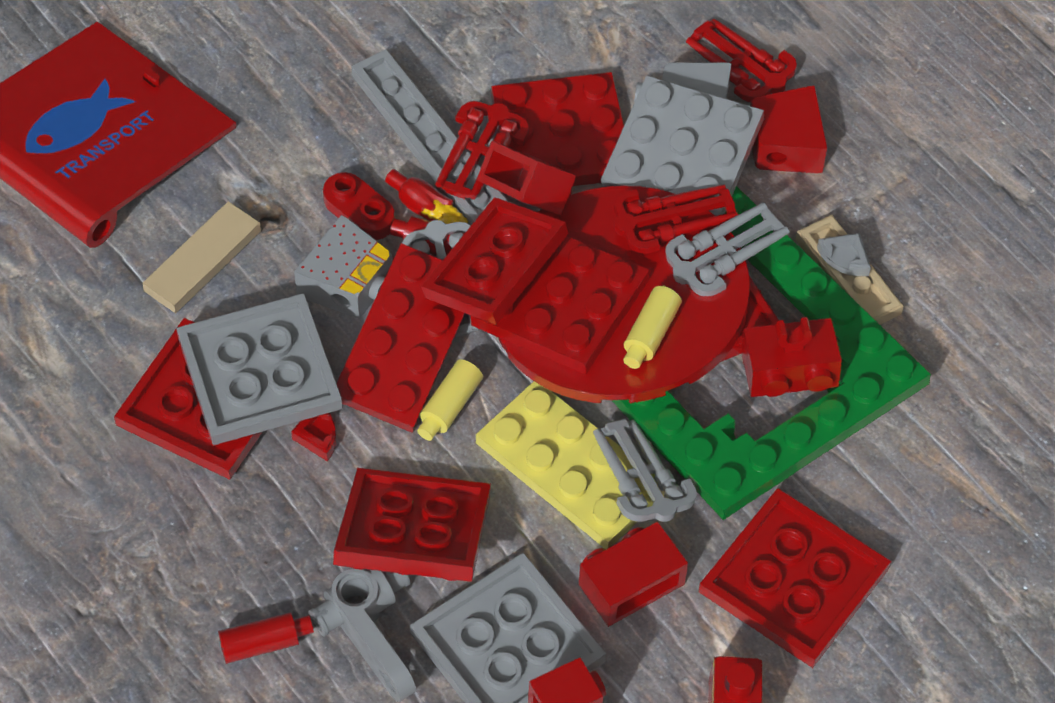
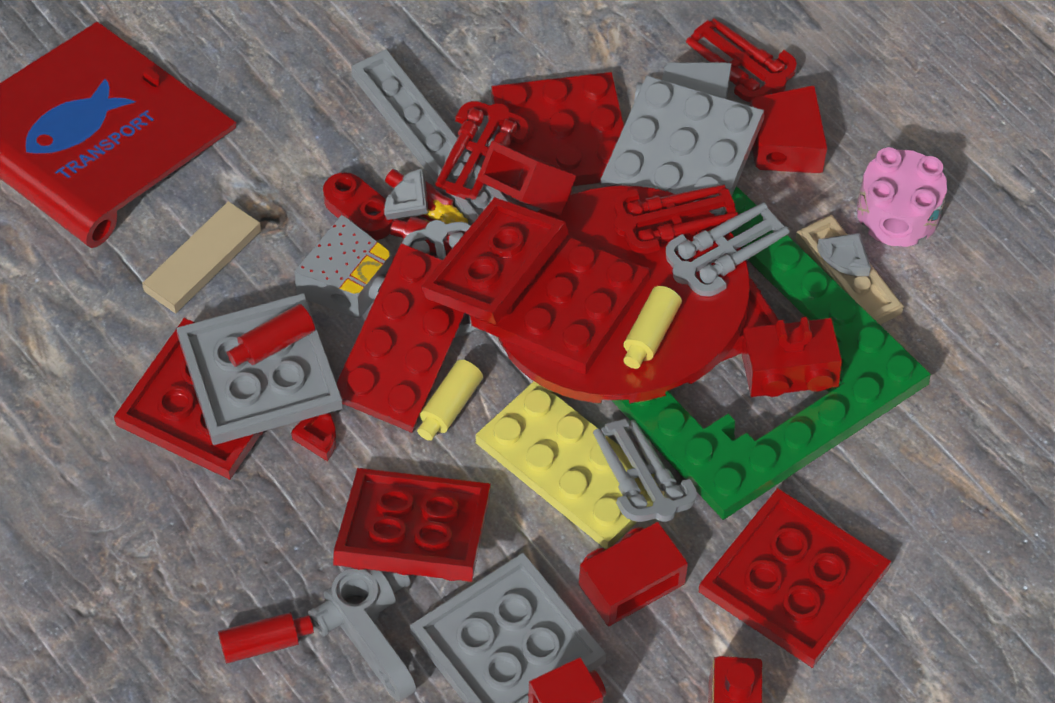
(272, 336): none -> red cylinder
(408, 197): none -> light grey tile
(902, 196): none -> bright pink brick

